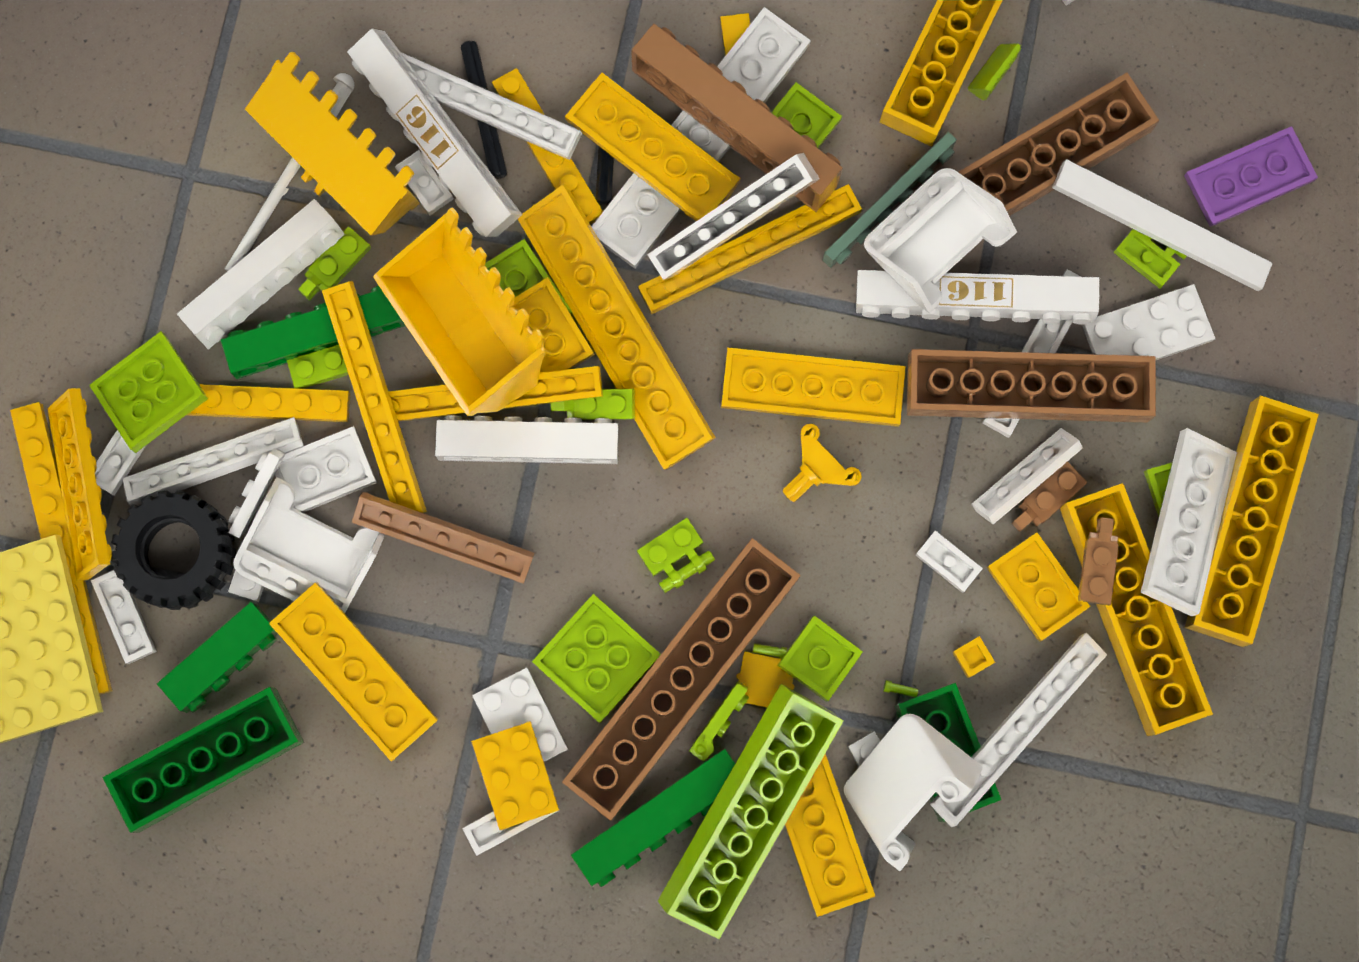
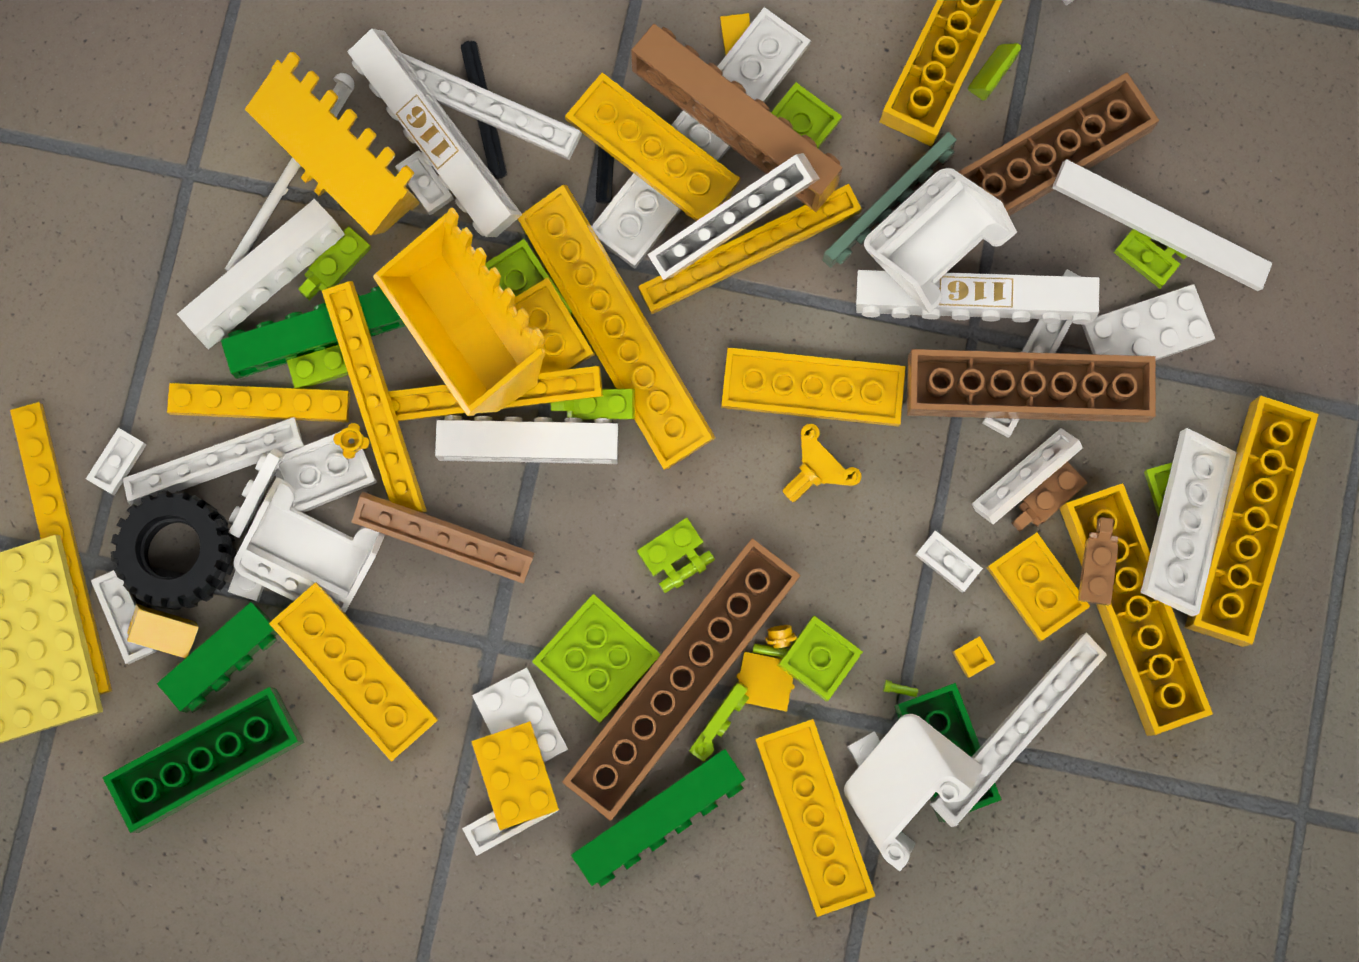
(78, 484): yellow plate -> none
(148, 392): lime plate -> none
(162, 631): none -> yellow hinge
(343, 437): none -> yellow plate
(556, 168): yellow plate -> none
(749, 812): lime brick -> none
(780, 636): none -> yellow plate
(1250, 176): medium lavender plate -> none

